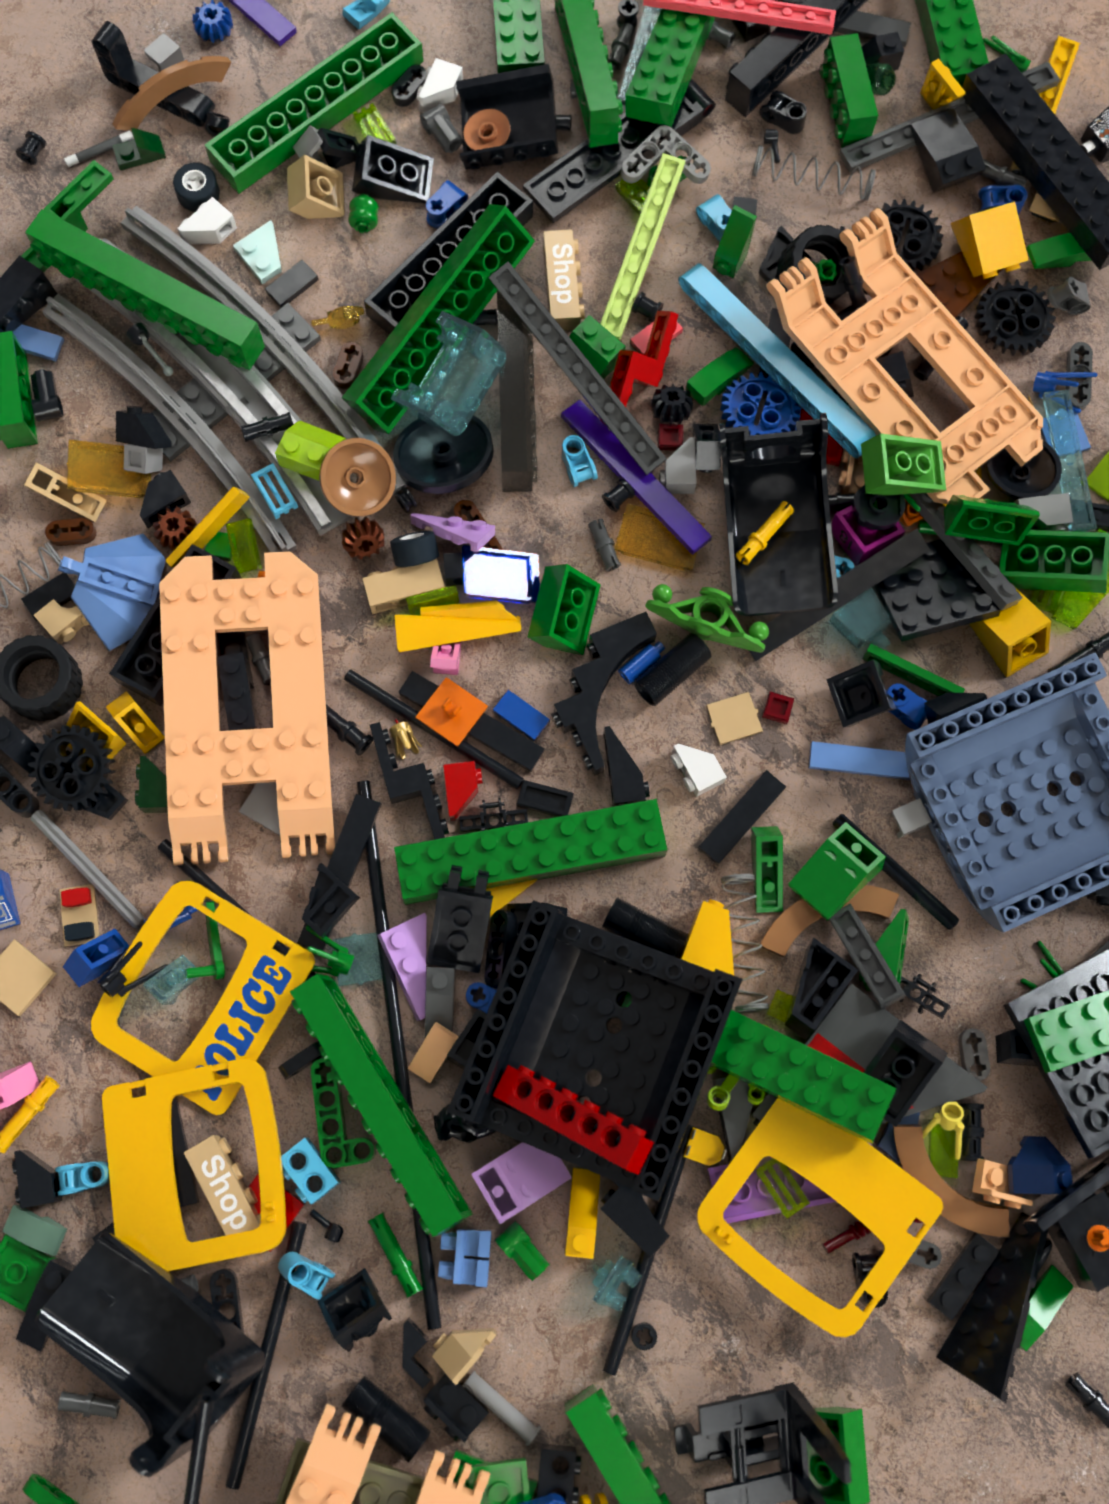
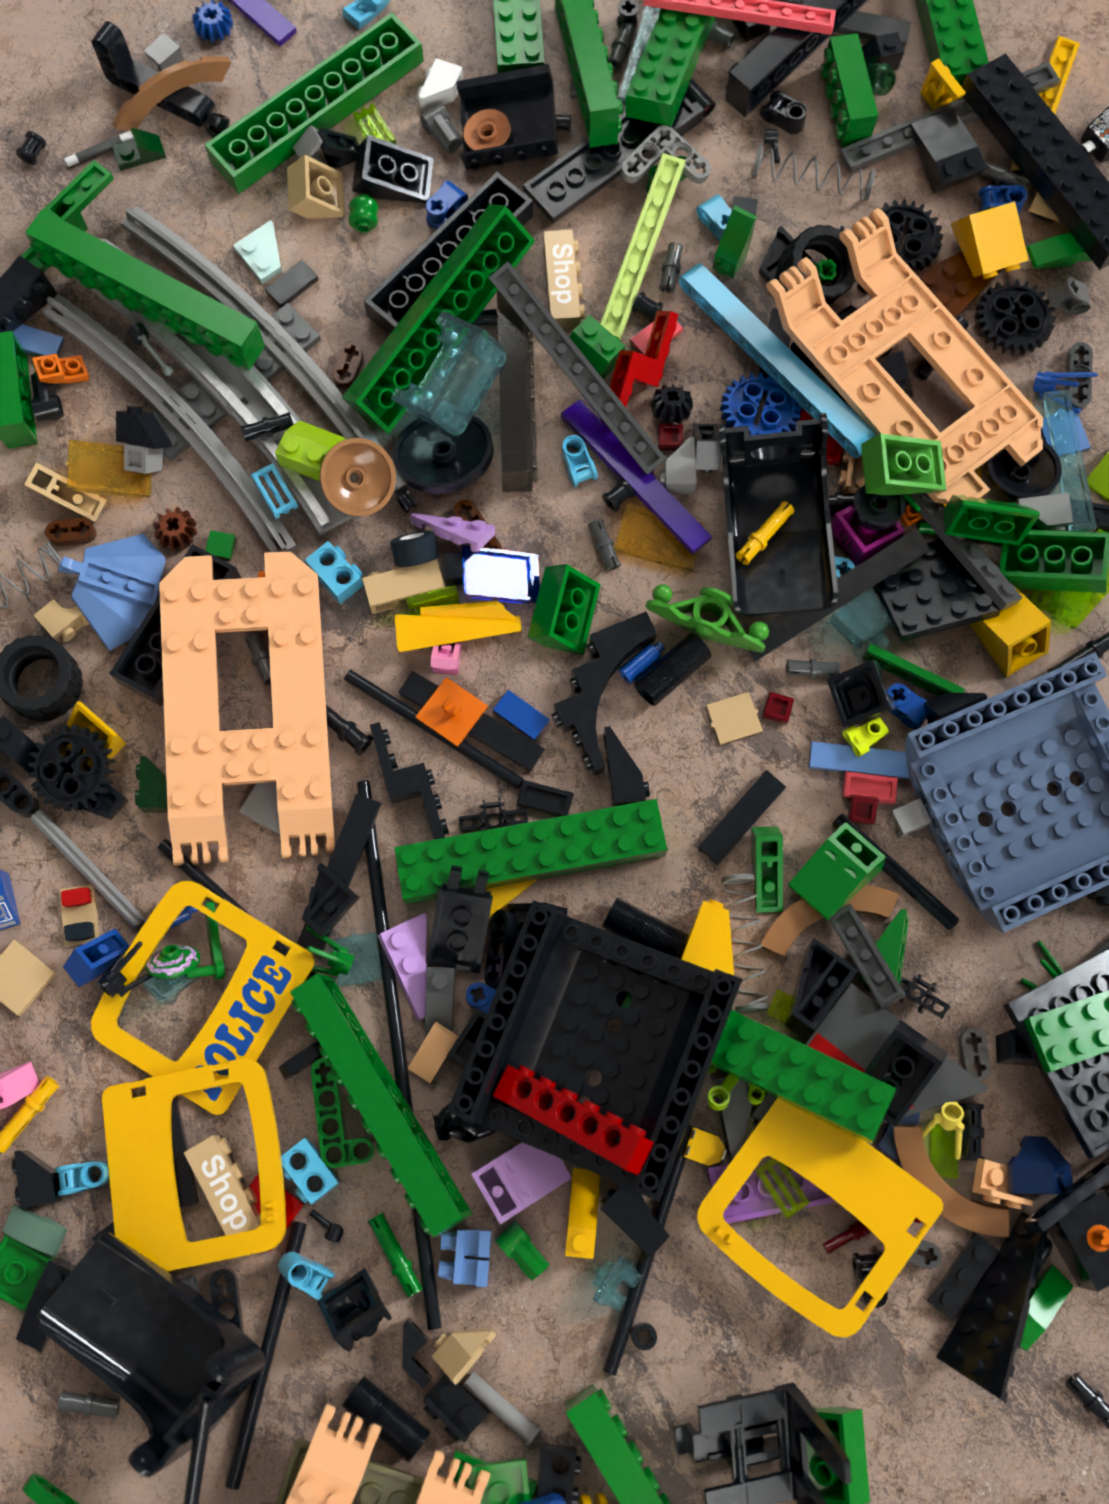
(58, 588): black tile -> none
(60, 370): none -> orange slope
(135, 722): yellow slope -> none
(162, 493): black slope -> none
(173, 961): none -> green dish
(195, 185): black wheel -> none
(208, 224): white slope -> none
(210, 524): yellow tile -> none
(236, 680): black bracket -> none
(243, 545): clear neon green tile -> none
(330, 575): none -> medium azure brick
(341, 317): clear yellow hand -> none
(362, 538): copper gear -> none
(404, 736): pearl gold piece -> none
(407, 84): black beam -> none
(461, 786): red slope -> none
(633, 193): clear neon green plate -> none
(671, 267): none -> dark grey pin
(700, 769): white slope -> none
(718, 375): green slope -> none
(812, 668): none -> dark grey pin
(853, 281): black pin -> none
(862, 737): none -> neon yellow plate
(863, 809): none -> dark red tile
(870, 785): none -> coral tile
(1019, 60): green plant -> none

